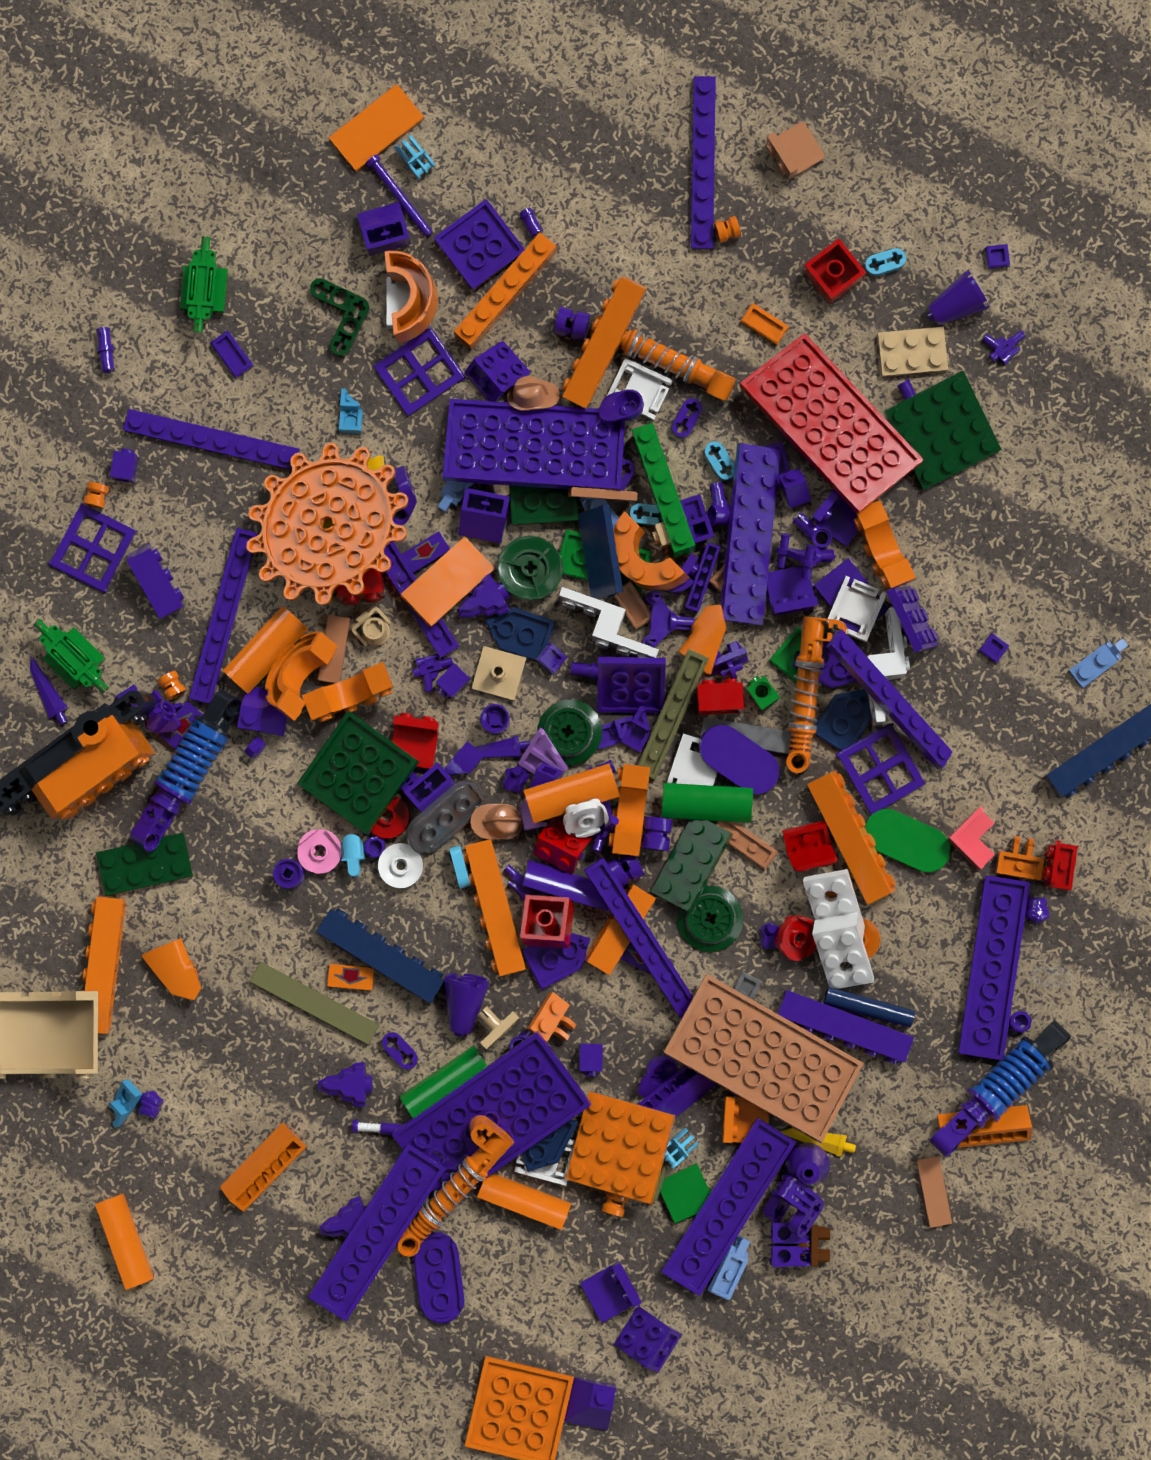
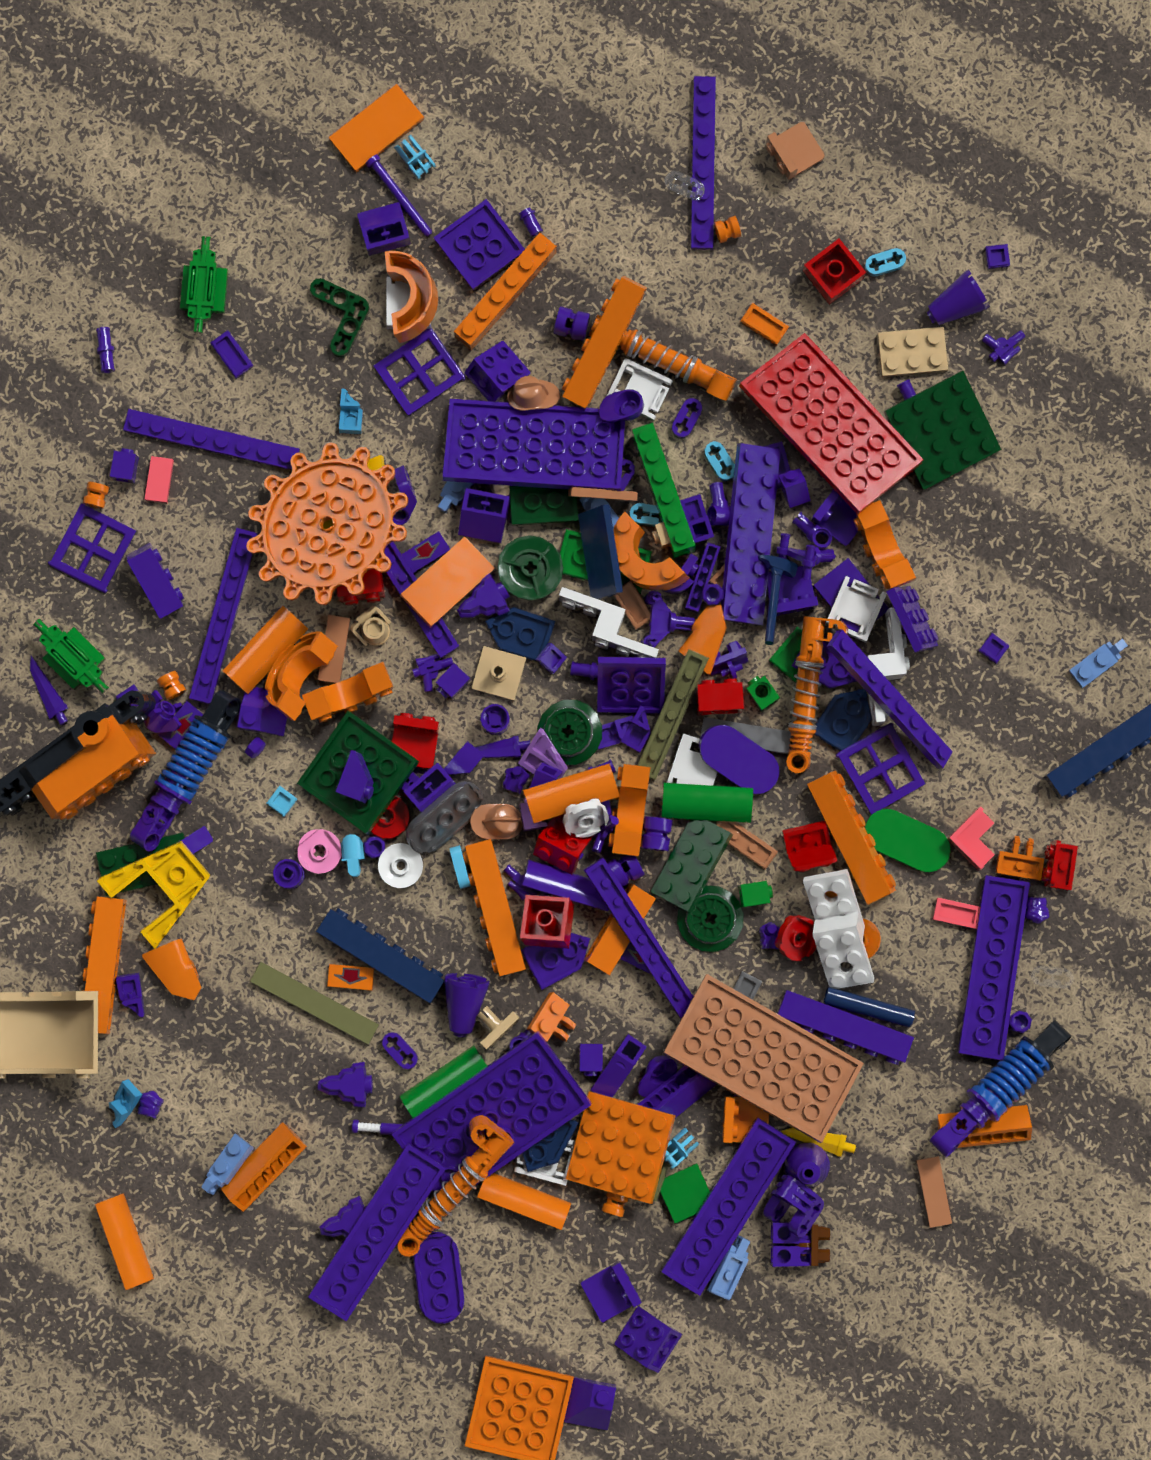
(131, 992): none -> dark purple slope
(159, 479): none -> coral tile
(175, 872): none -> yellow wing
(198, 840): none -> dark purple sticker
(227, 1164): none -> medium blue hinge
(282, 801): none -> medium azure tile
(356, 779): none -> dark purple slope
(619, 1067): none -> dark purple slope
(686, 181): none -> clear beam
(713, 594): none -> dark purple tile
(755, 894): none -> green brick
(778, 567): none -> dark blue piece
(956, 913): none -> coral tile

